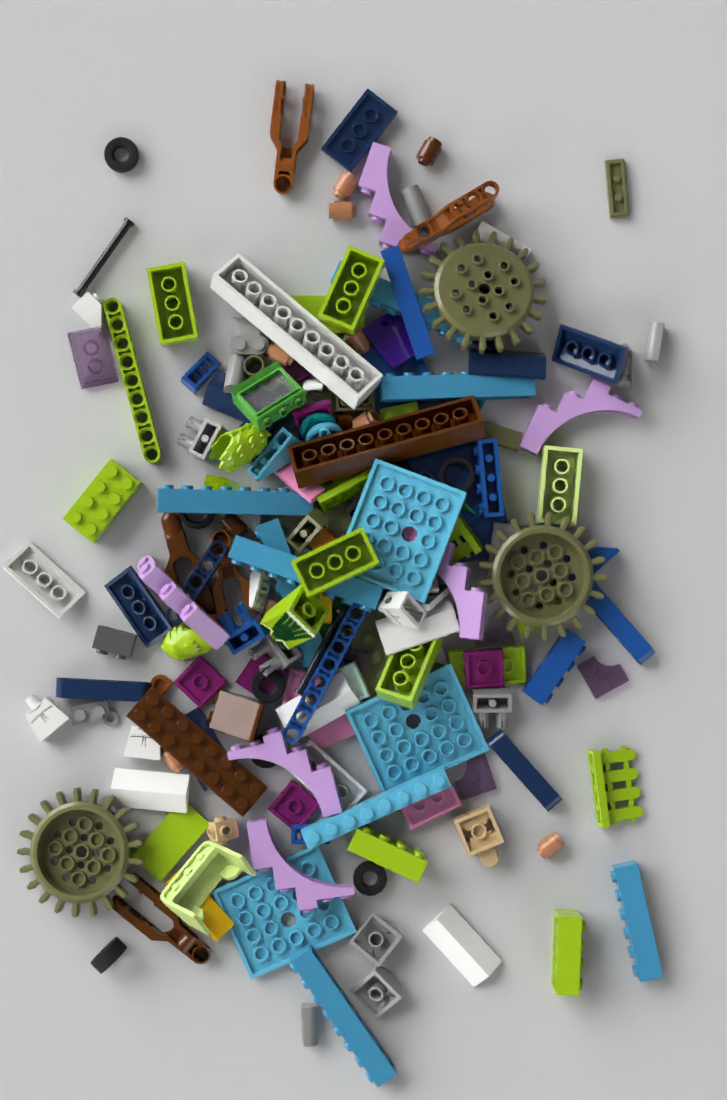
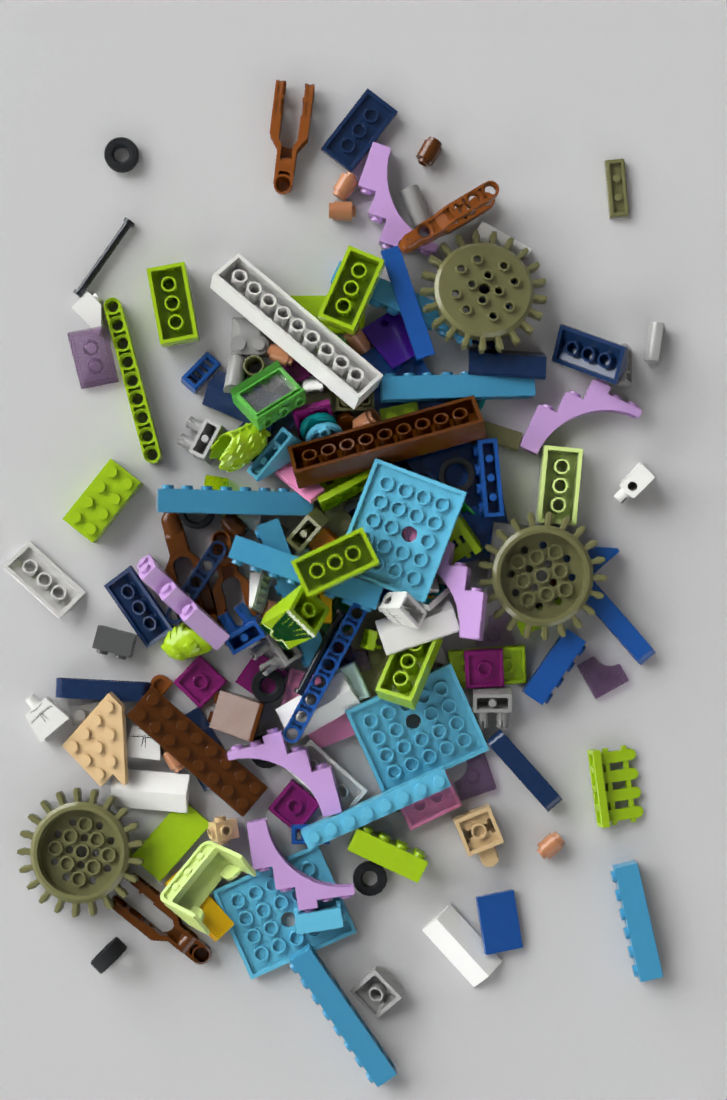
(102, 742): none -> tan wing
(309, 1024): light grey brick -> none
(320, 919): none -> medium azure brick
(369, 639): none -> lime tile
(376, 939): light grey slope -> none
(499, 922): none -> blue tile
(567, 952): lime brick -> none
(640, 476): none -> white torso

